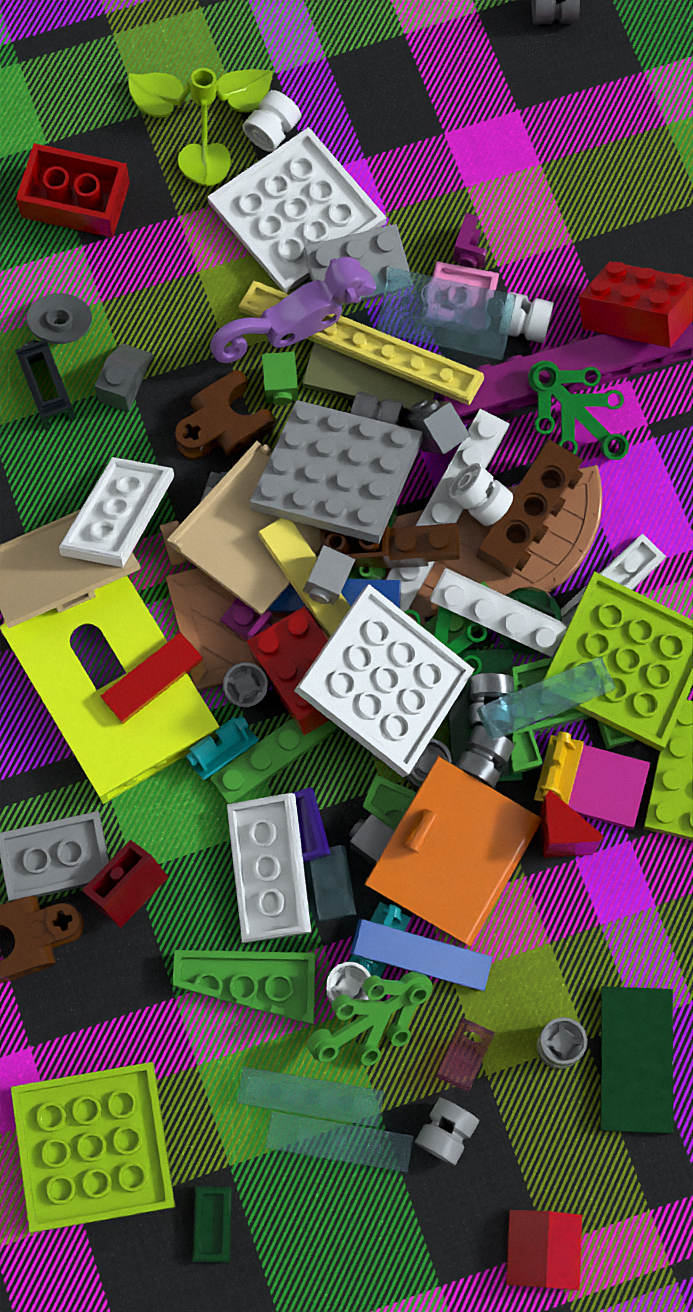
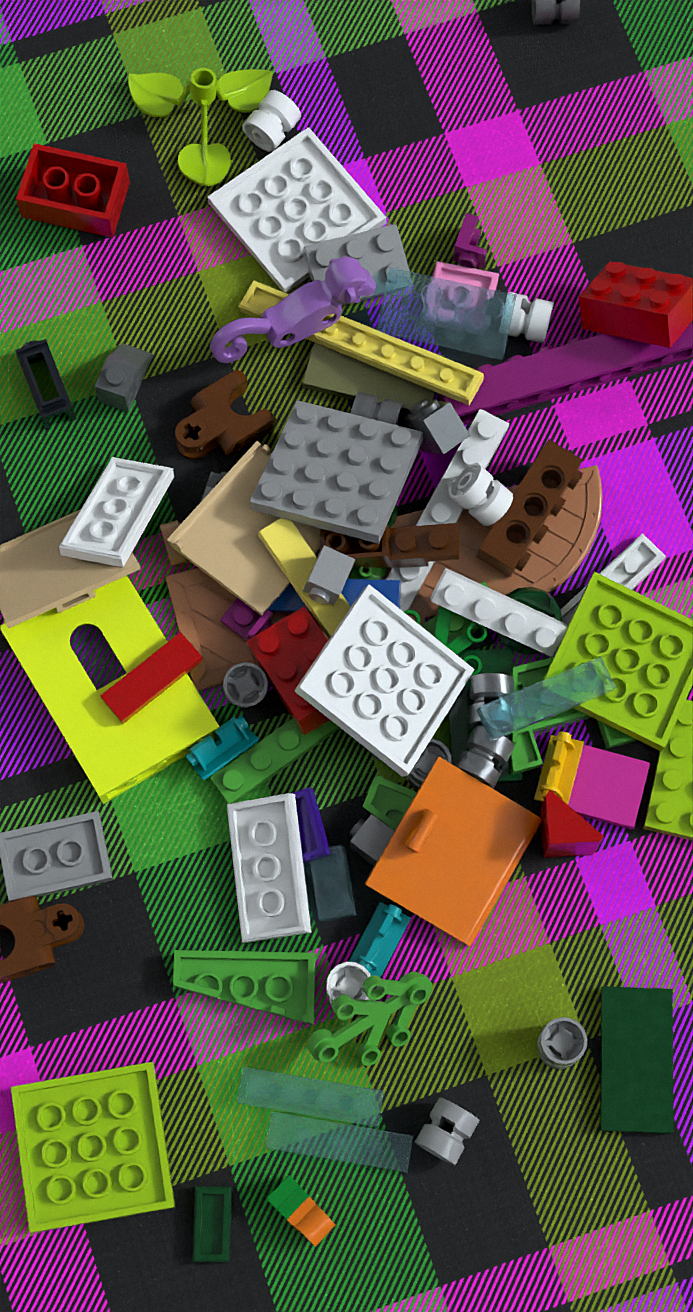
(59, 318): dark grey dish -> none
(125, 883): dark red brick -> none
(280, 378): bright green brick -> none
(301, 1211): none -> leg
(421, 955): tile -> none
(464, 1055): clear pink bracket -> none
(544, 1249): red slope -> none
(574, 406): green plant -> none

